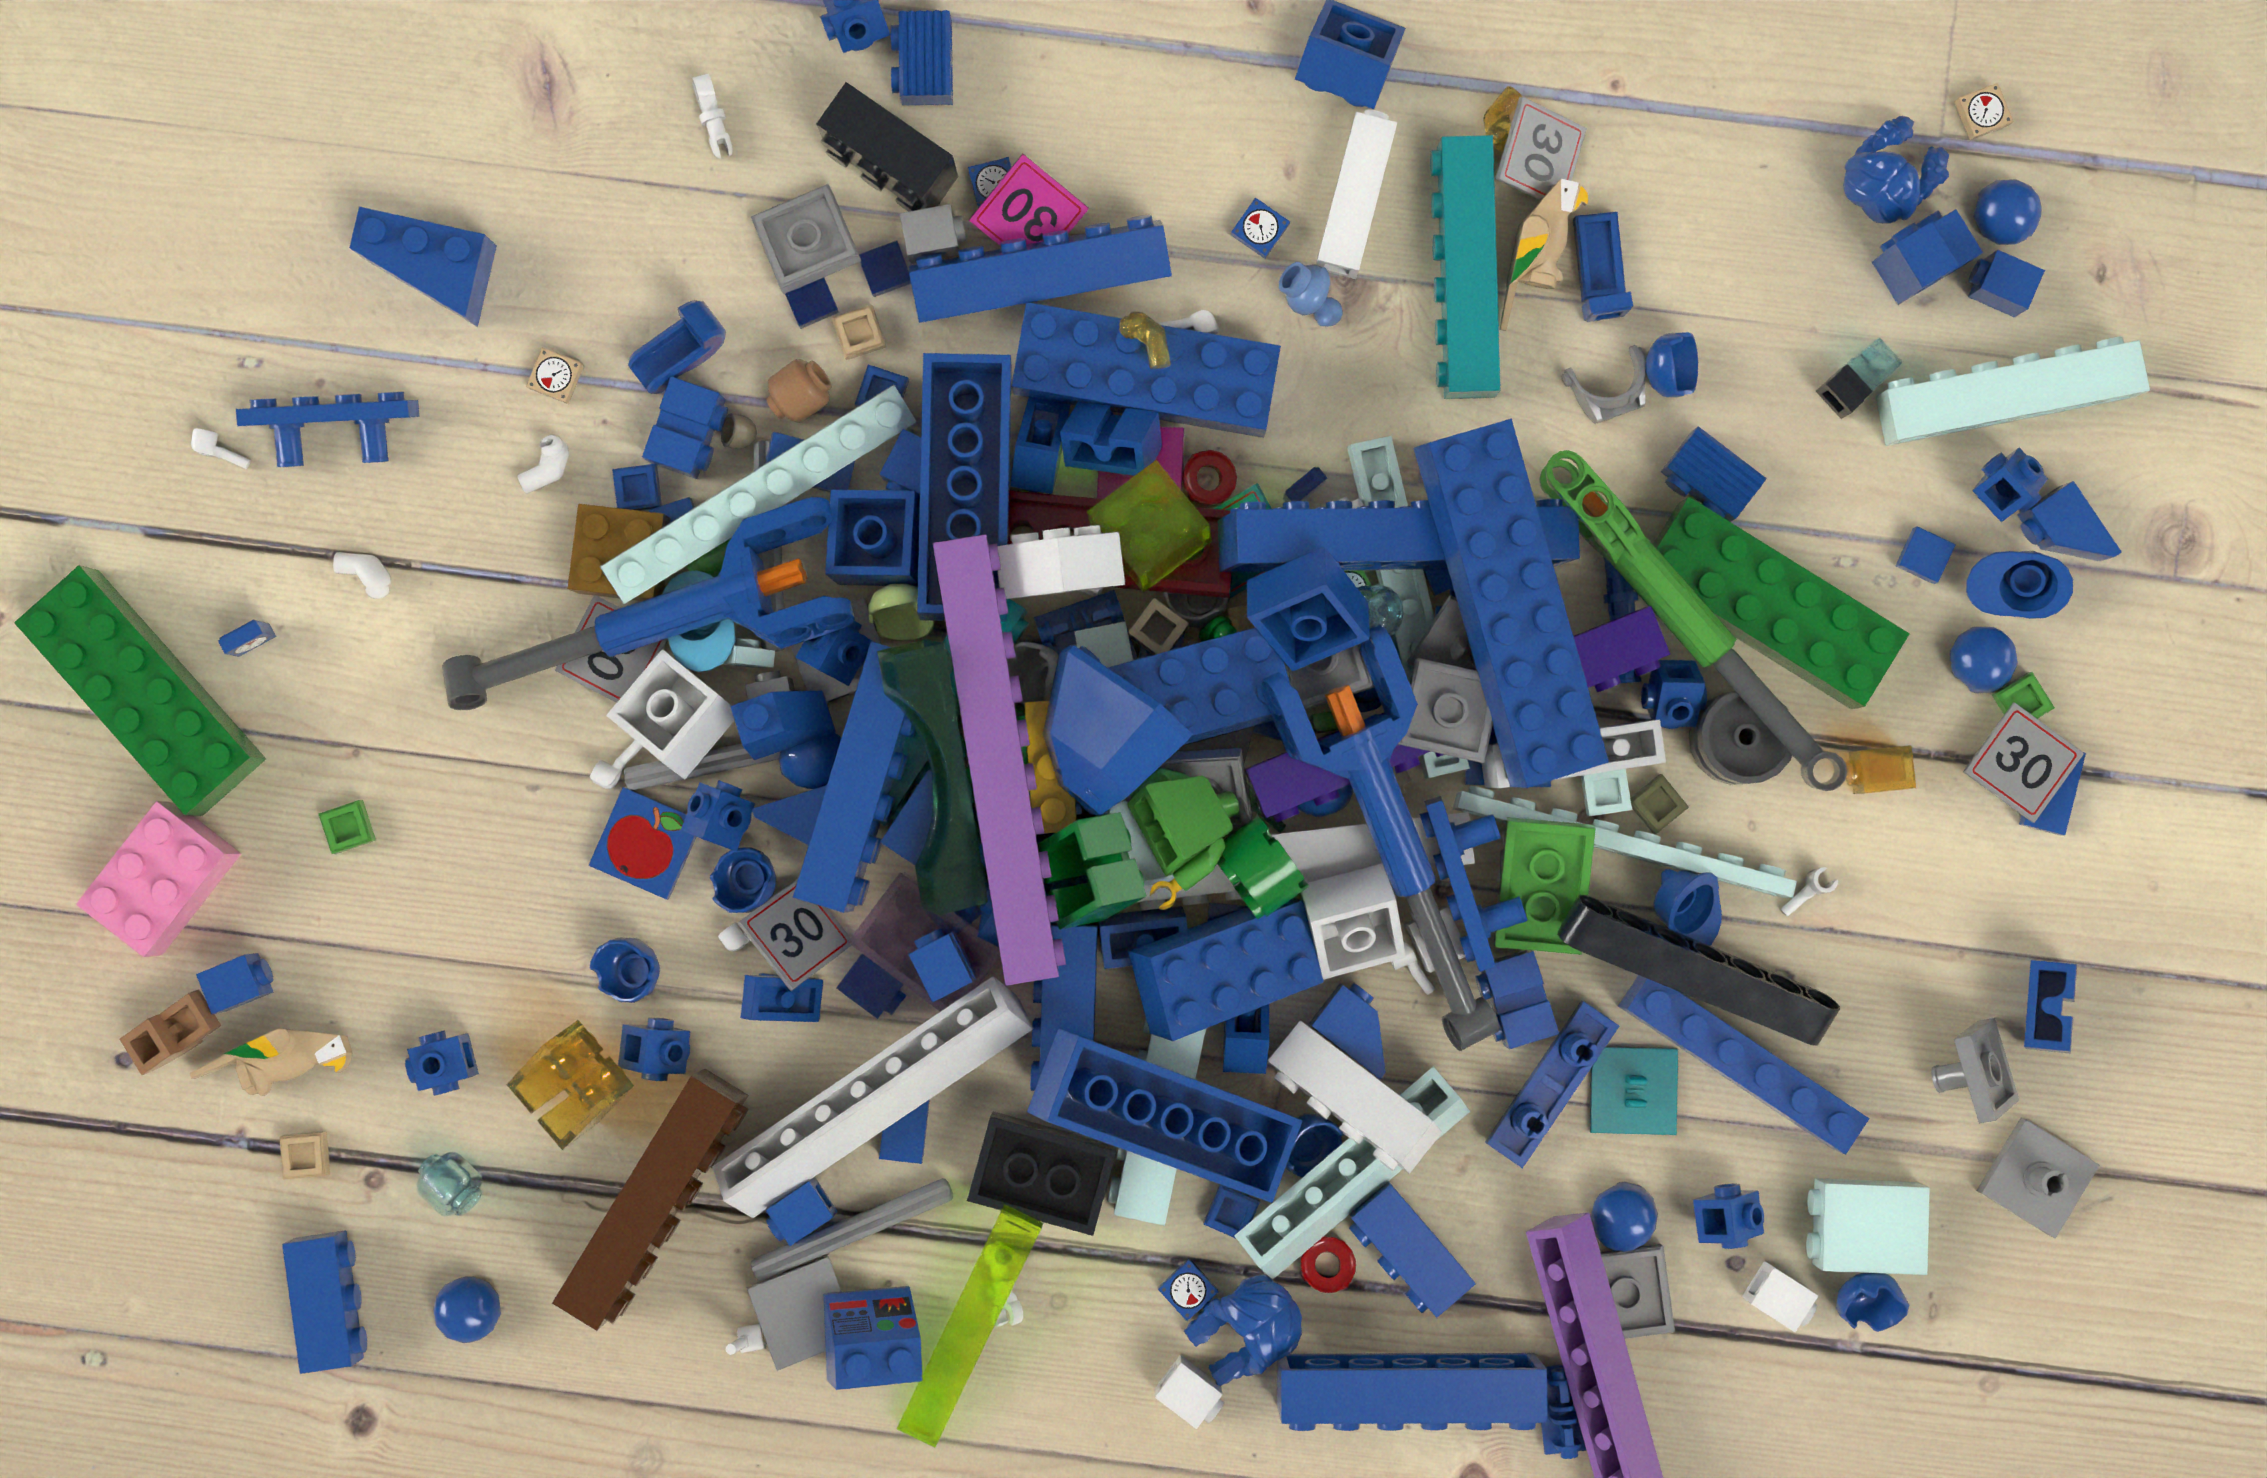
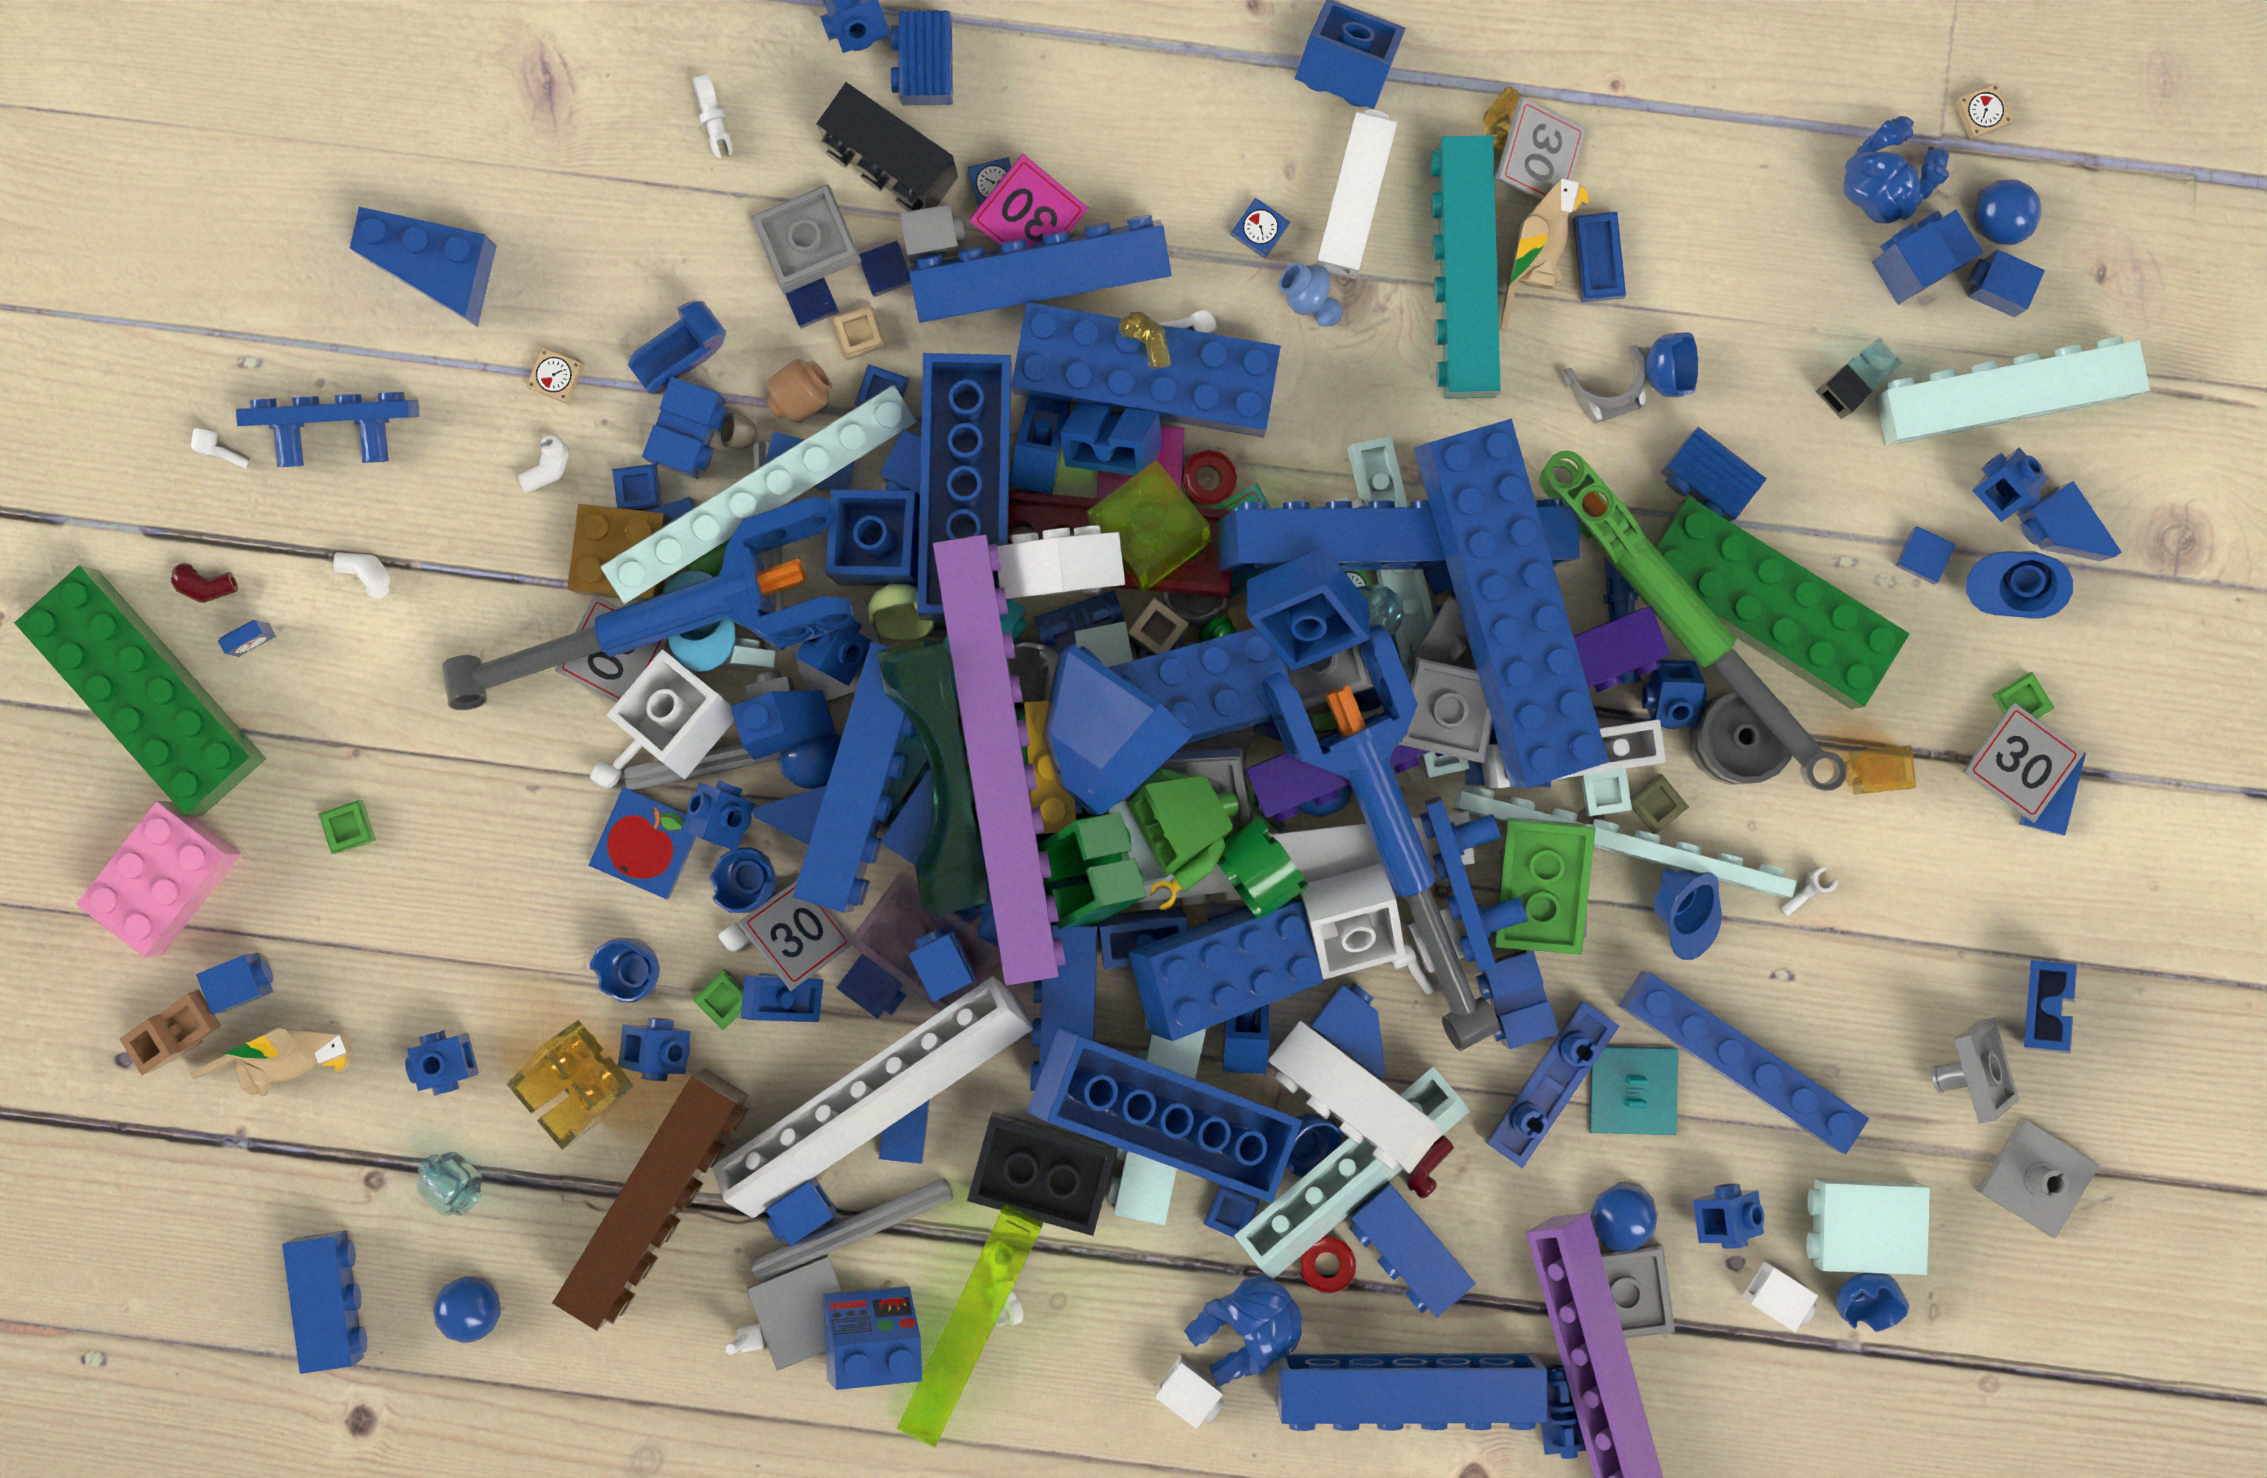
(189, 583): none -> dark red arm
(304, 1155): tan tile -> none
(721, 999): none -> bright green tile
(1188, 1289): tile -> none
(1305, 486): clear blue tile -> none
(1419, 1177): none -> dark red arm
(1607, 307): blue tile -> none
(1698, 970): black beam -> none
(1983, 659): blue hair -> none

